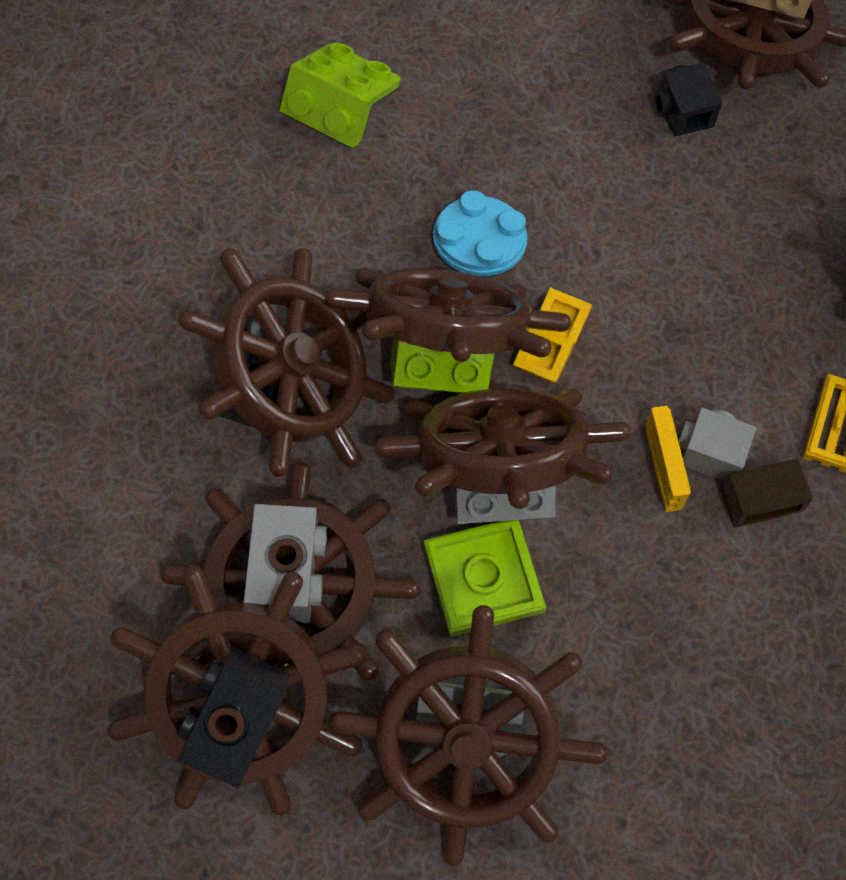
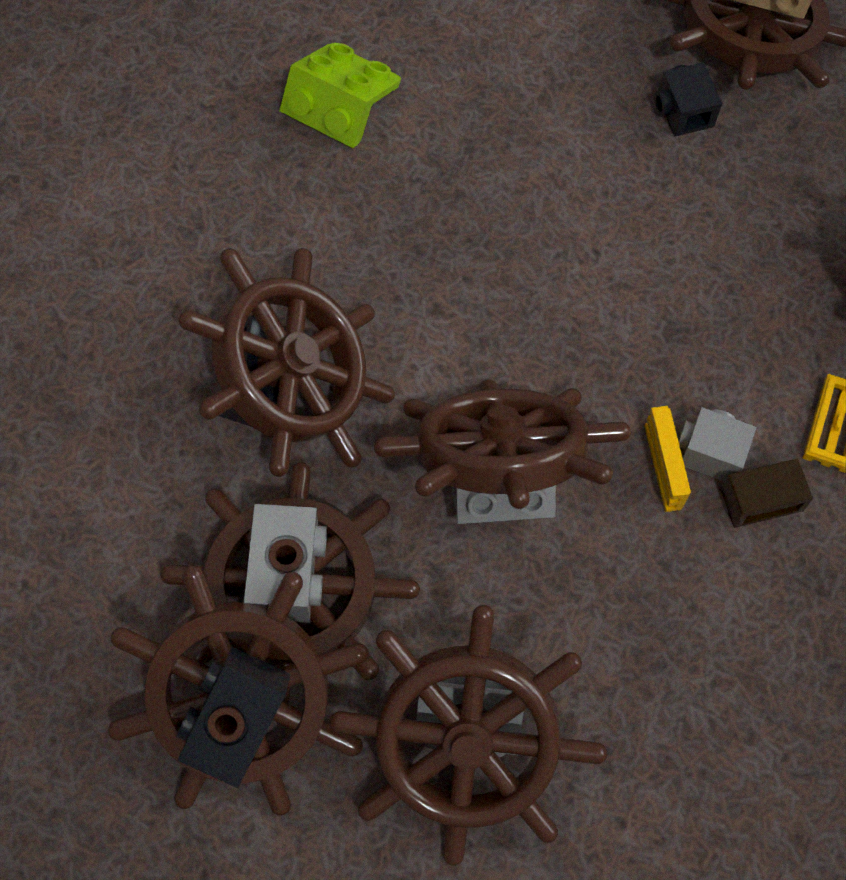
(446, 324): reddish brown brick -> none
(480, 235): medium azure piece -> none
(484, 568): lime plate -> none
(562, 343): yellow slope -> none

